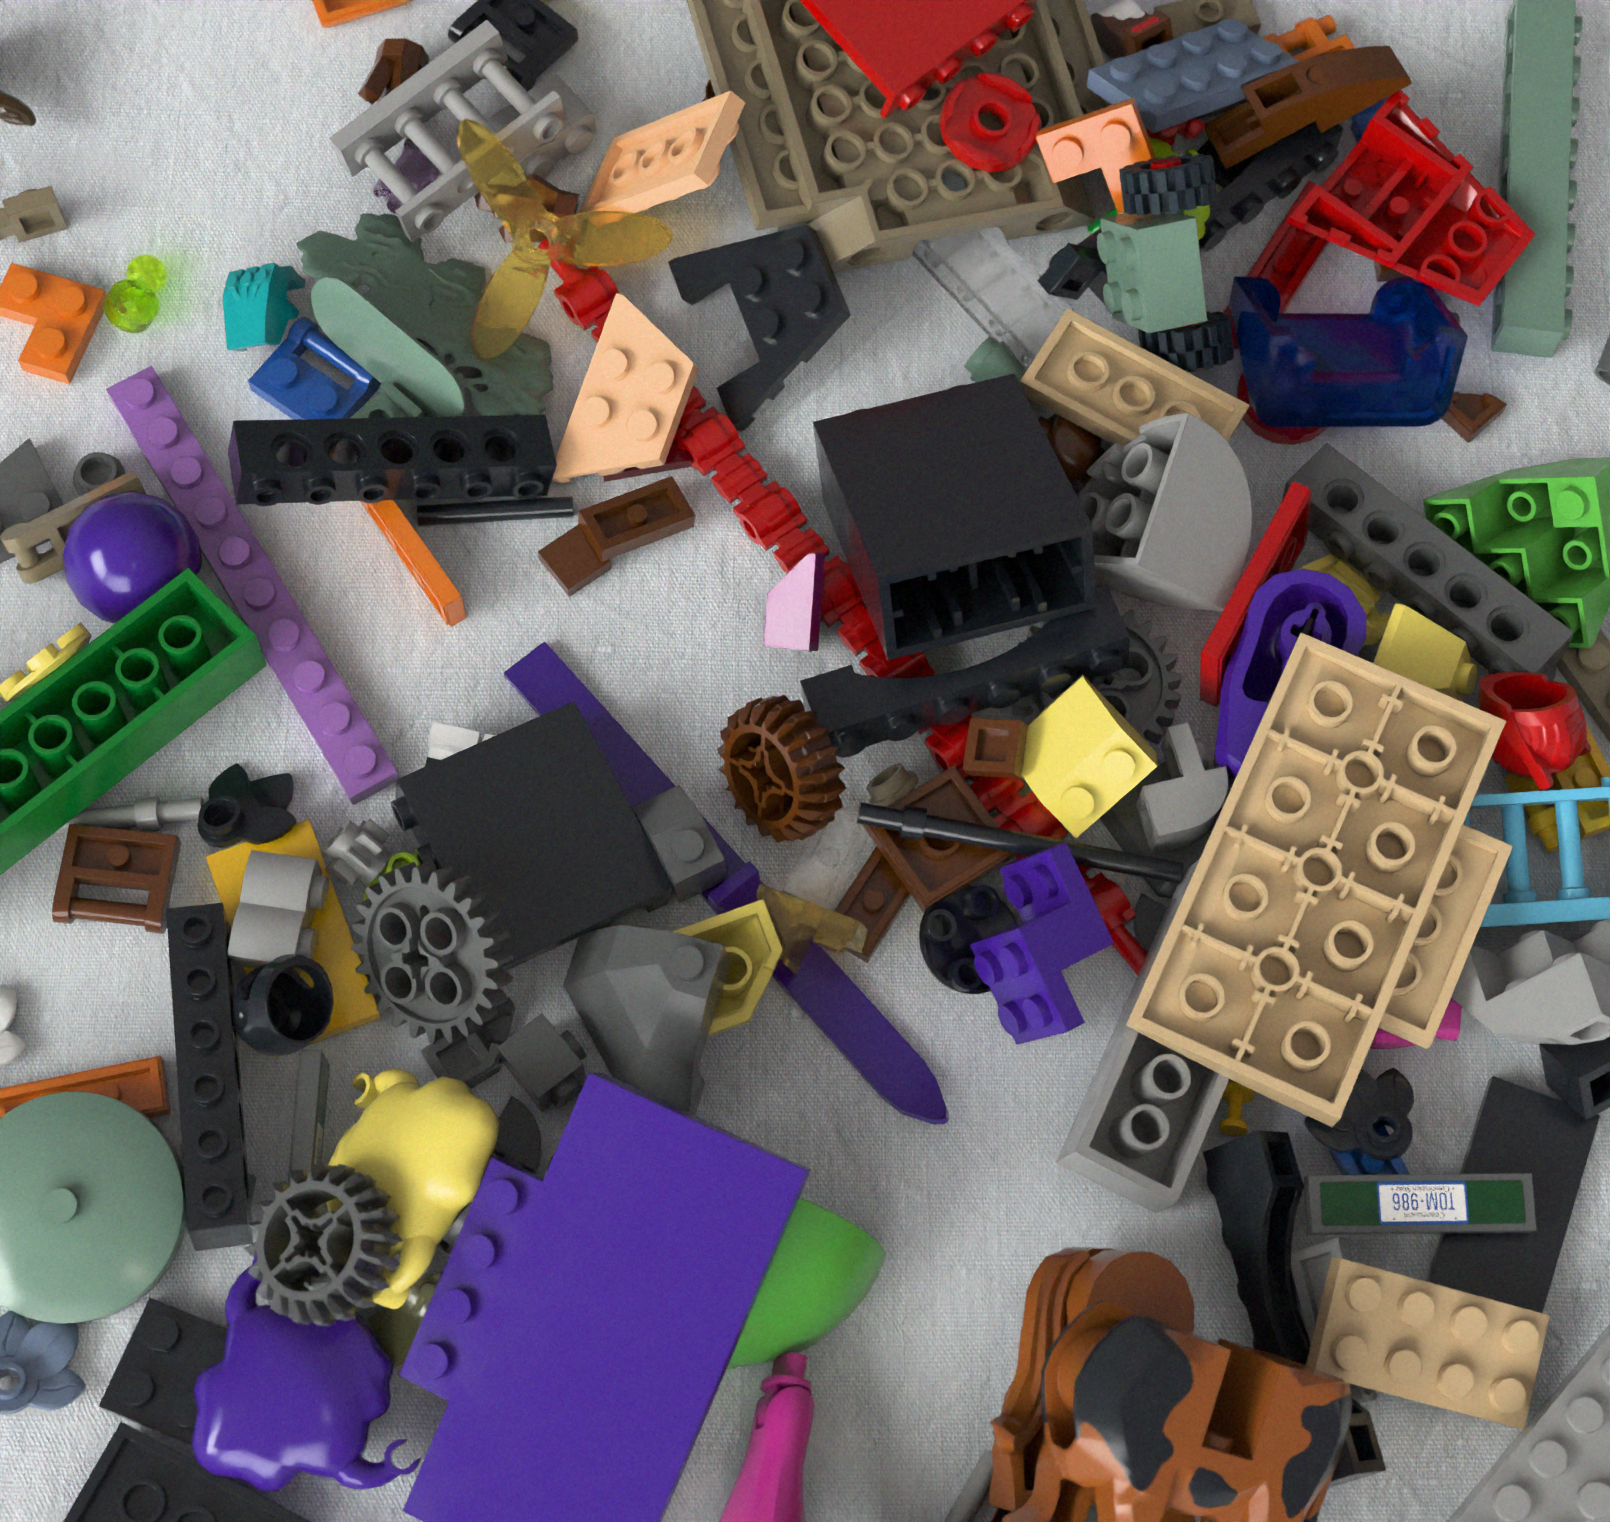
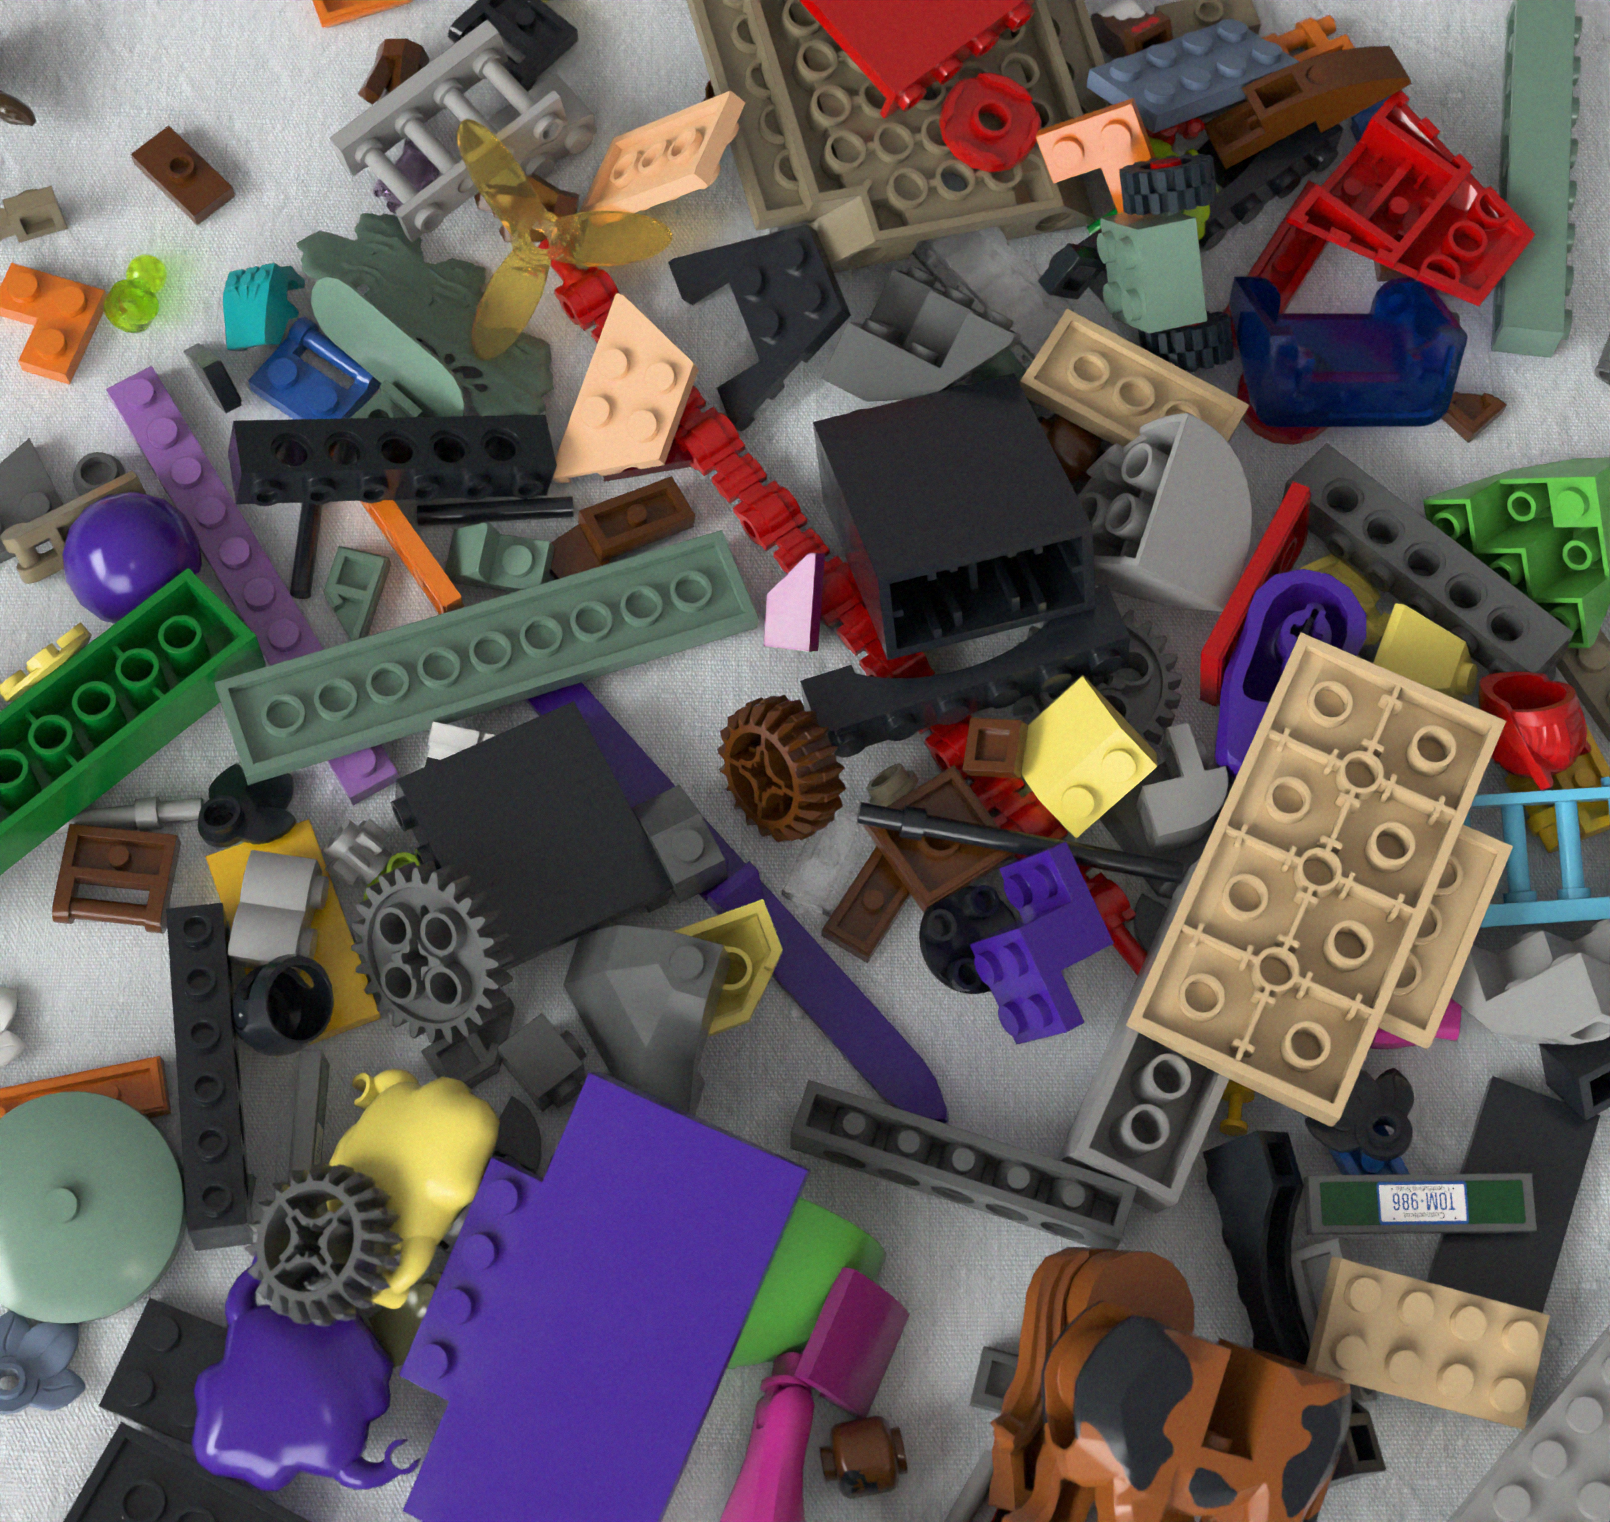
(183, 175): none -> reddish brown plate
(214, 377): none -> black tile
(305, 550): none -> black bar
(356, 588): none -> sand green tile
(484, 656): none -> sand green plate
(497, 561): none -> sand green slope
(800, 920): clear yellow slope -> none
(852, 1343): none -> magenta slope
(864, 1457): none -> reddish brown head
(917, 341): none -> dark grey brick
(962, 1166): none -> dark grey brick
(993, 1379): none -> dark grey tile

